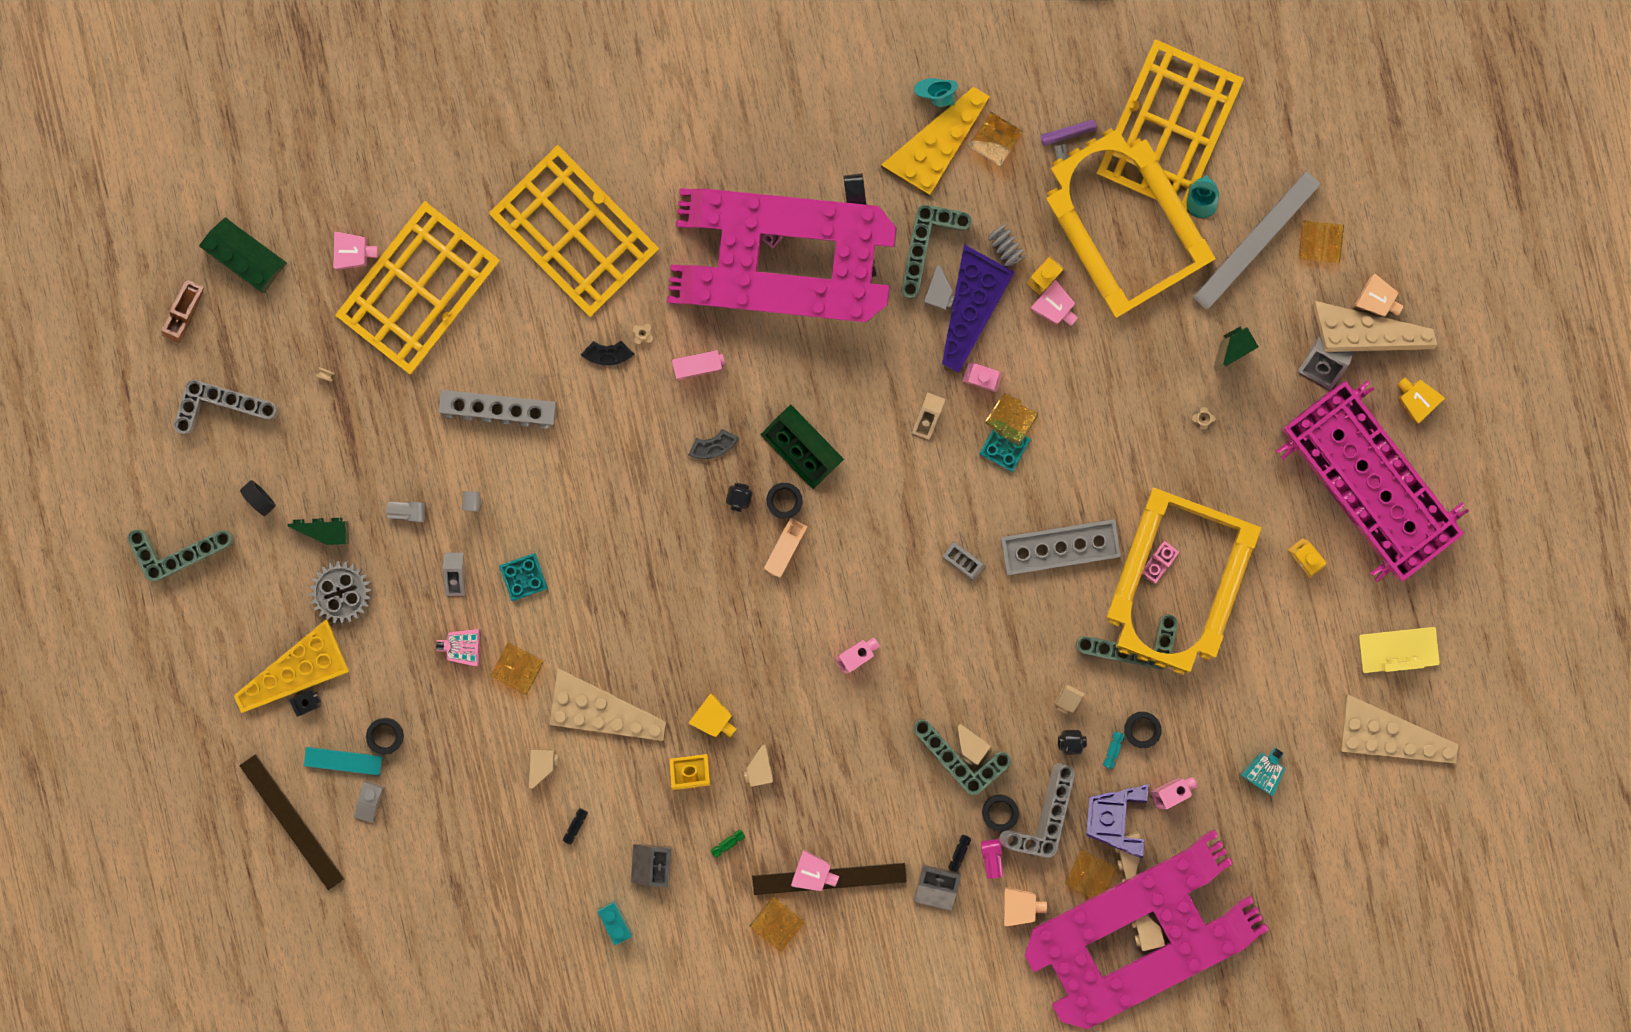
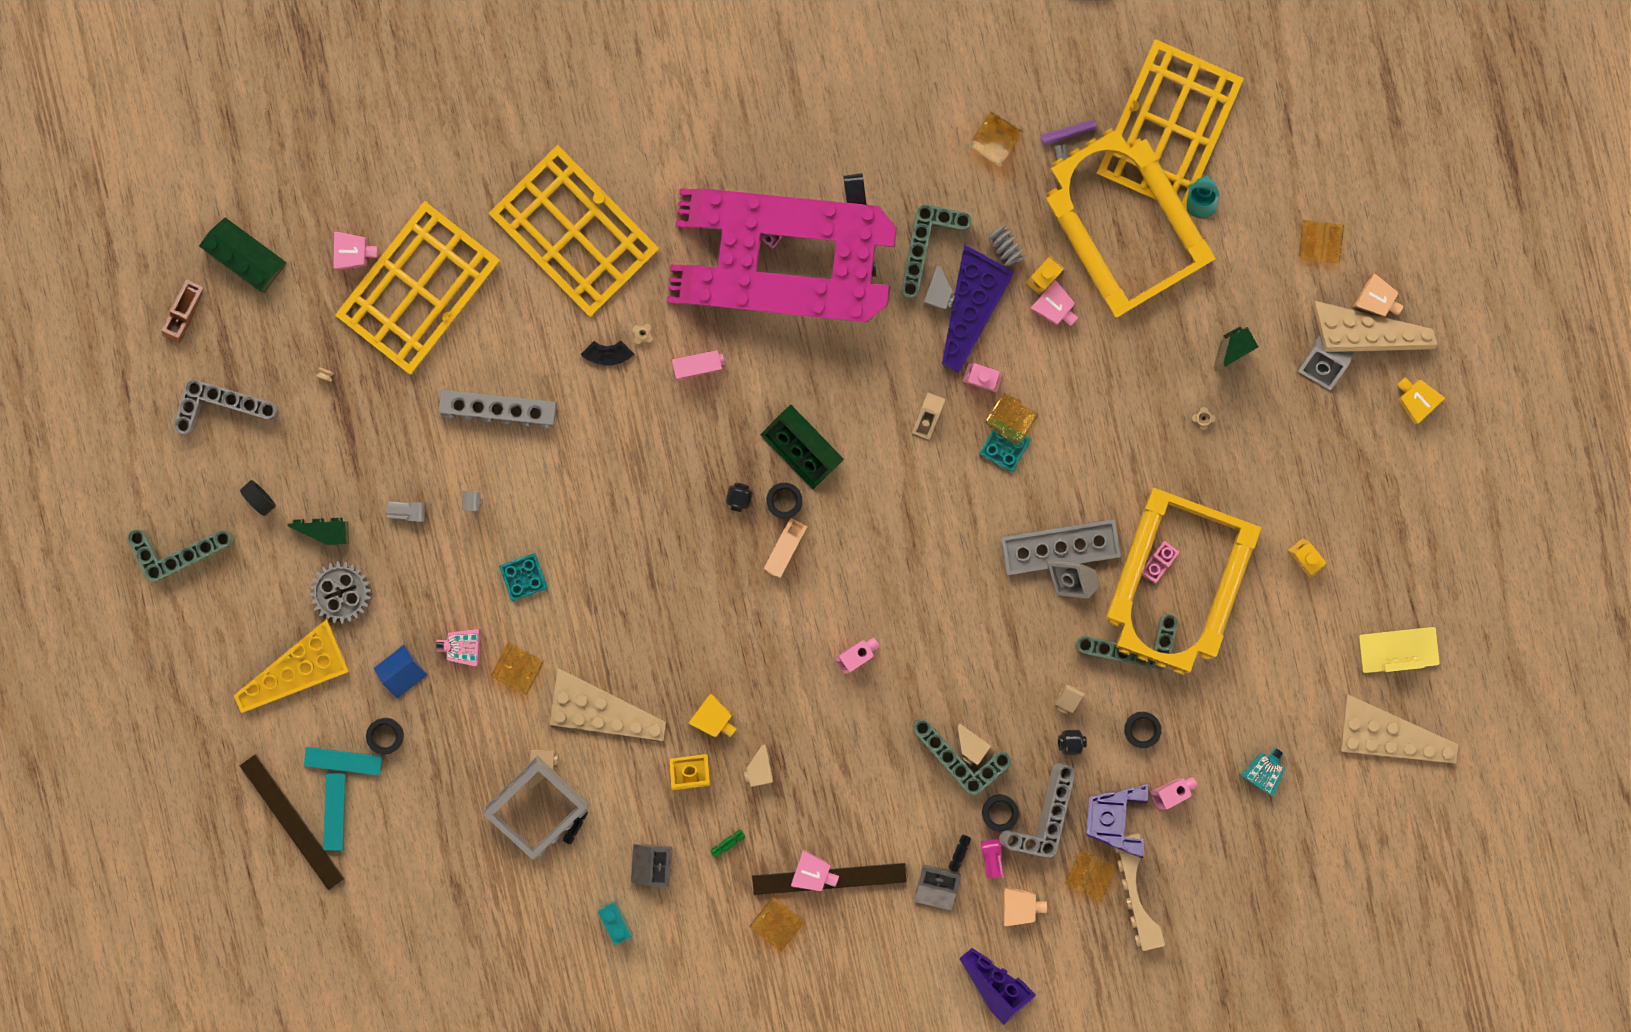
(297, 702): black brick -> none
(334, 811): none -> teal tile
(369, 801): light grey slope -> none
(400, 671): none -> blue slope
(454, 574): light grey slope -> none
(519, 781): none -> light grey window
(713, 447): dark grey tile -> none
(932, 149): yellow wing -> none
(938, 91): teal piece -> none
(978, 569): light grey slope -> none
(998, 989): none -> dark purple wedge
(1073, 579): none -> light grey slope
(1113, 750): teal axle -> none
(1158, 889): dark pink bracket -> none
(1256, 240): light grey beam -> none
(1361, 491): dark pink piece -> none

